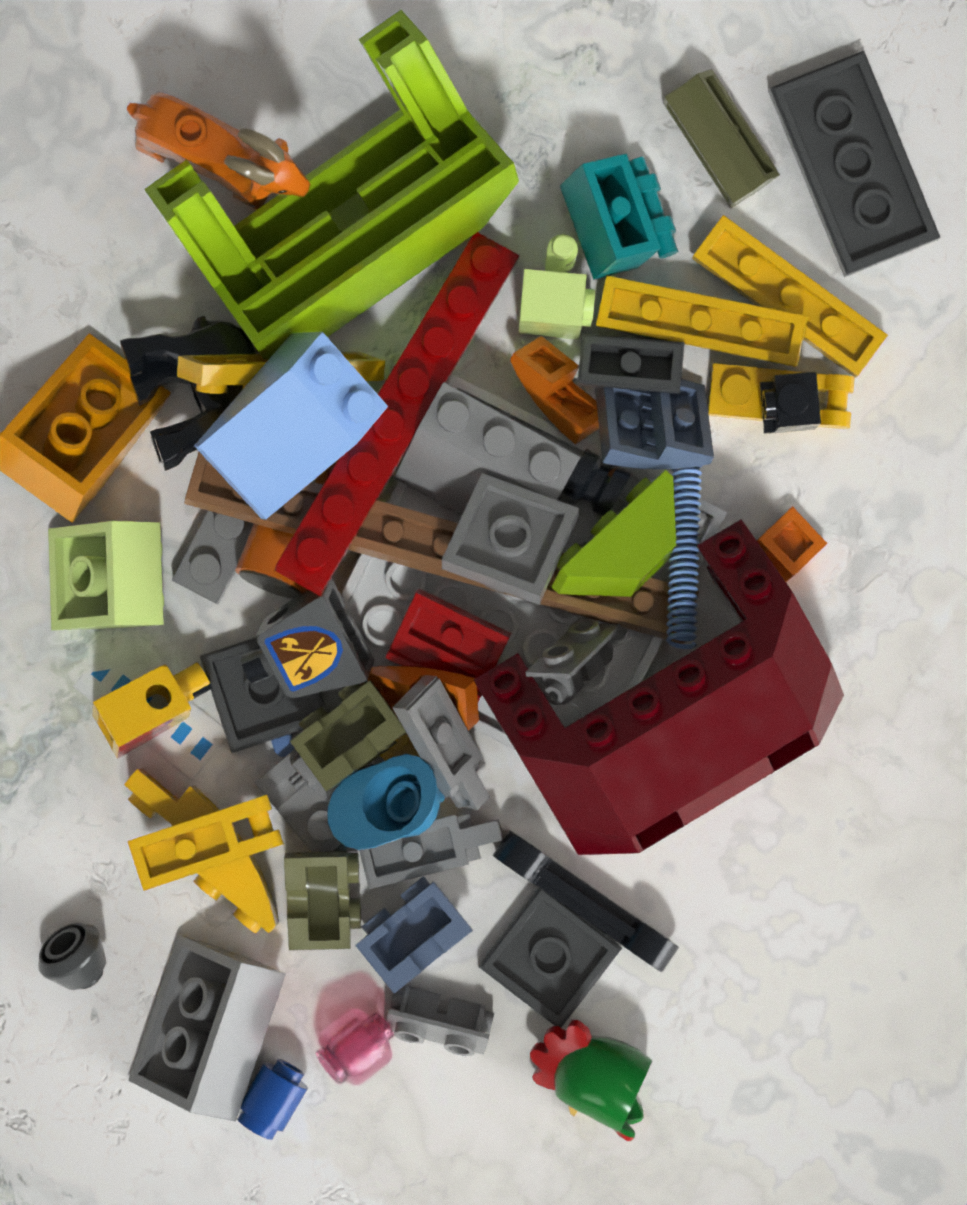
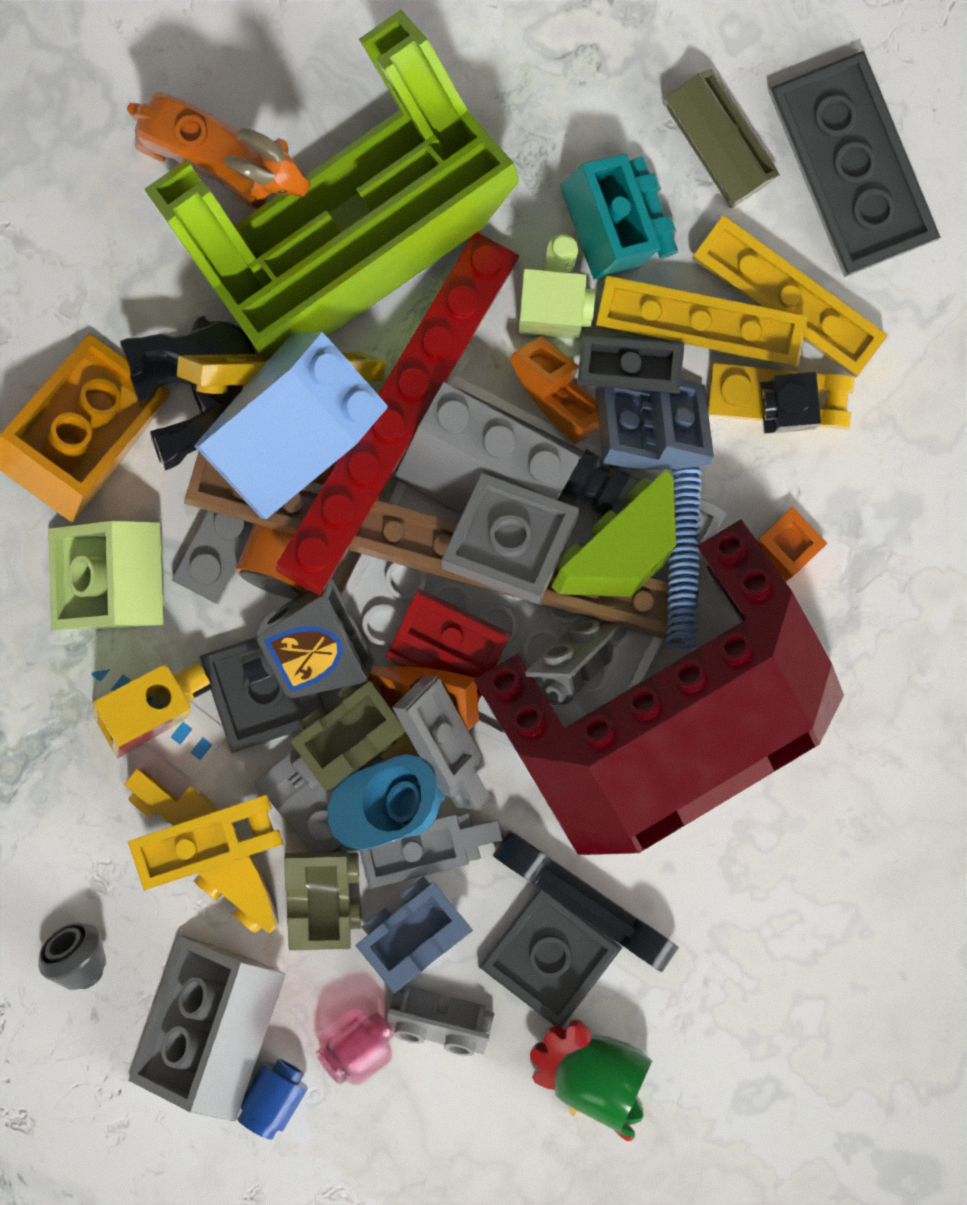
(282, 745): medium blue piece -> none

